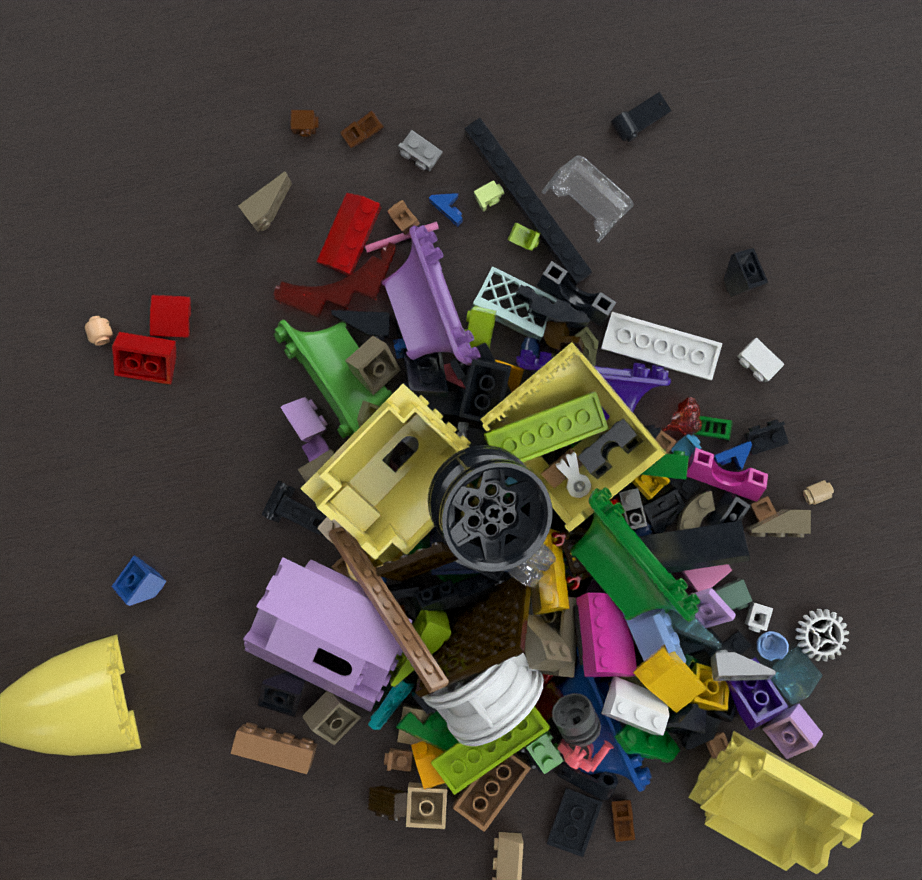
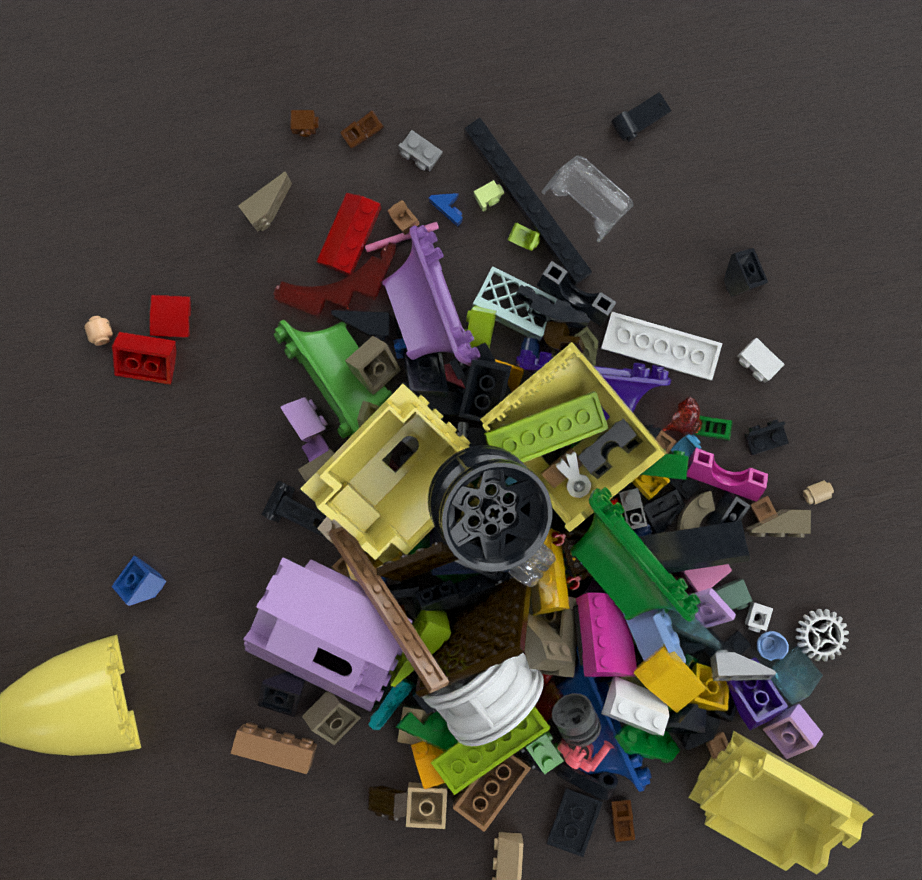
(398, 759): medium nougat bracket -> none
(738, 453): blue slope -> none

